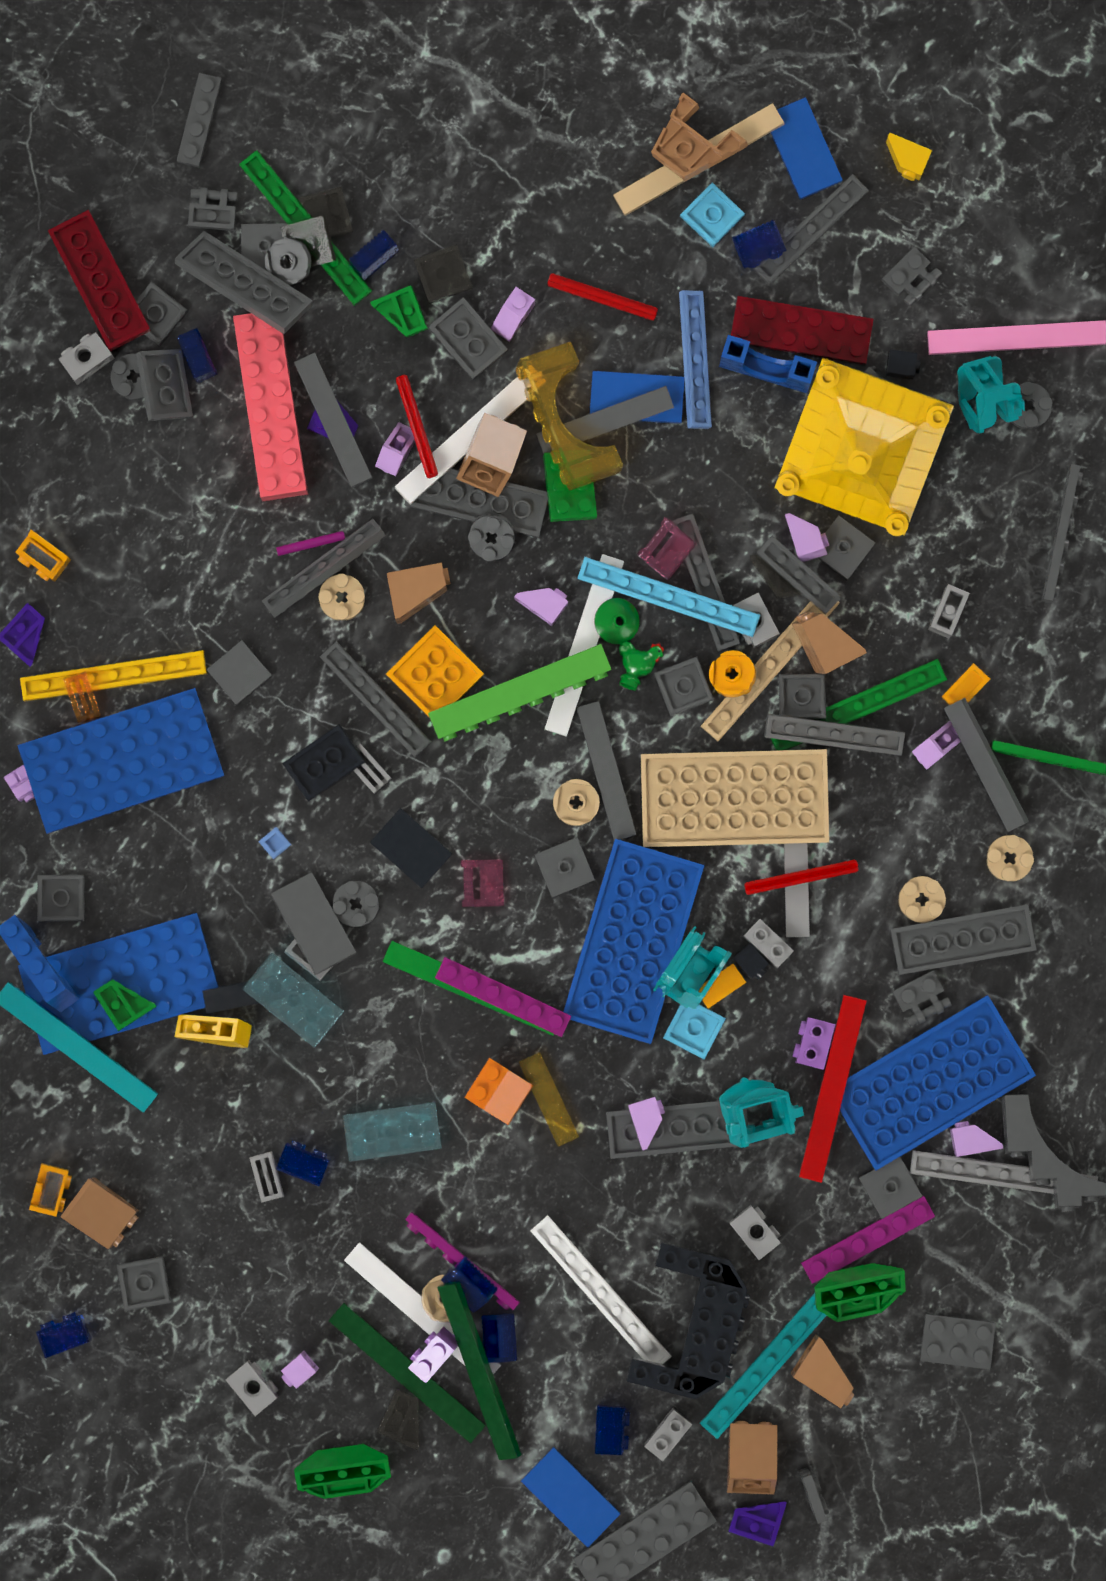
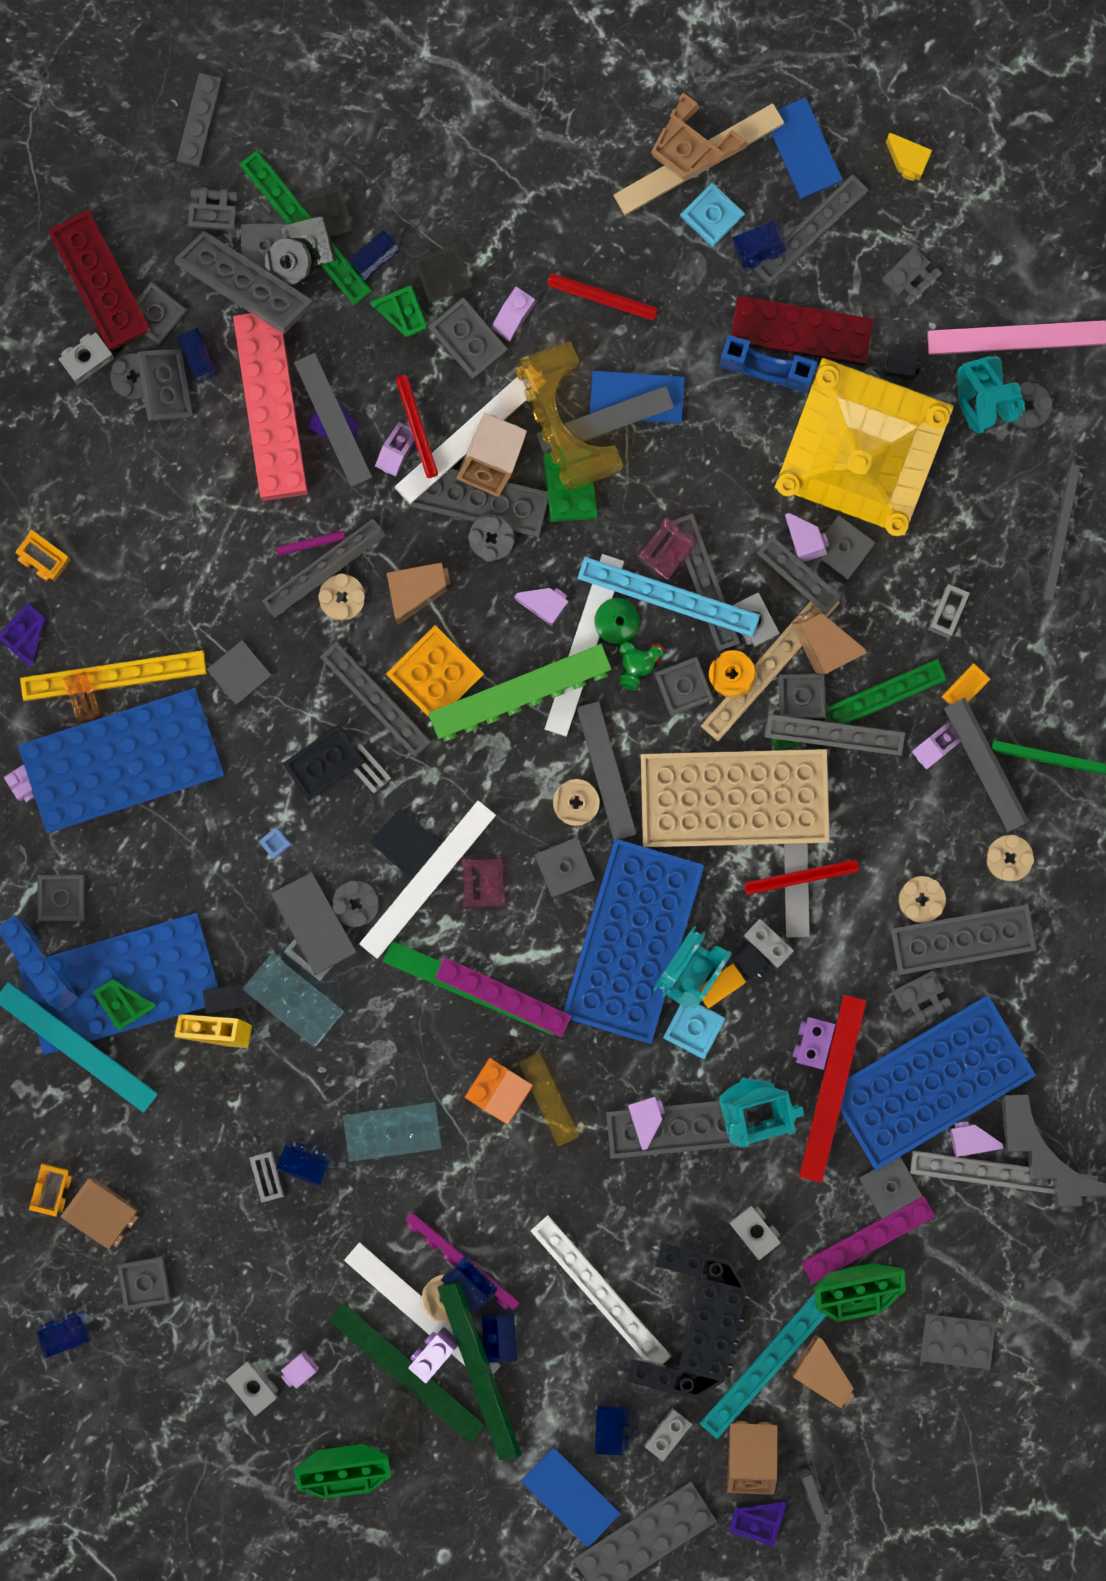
(427, 879): none -> white tile
(695, 359): medium blue tile -> none

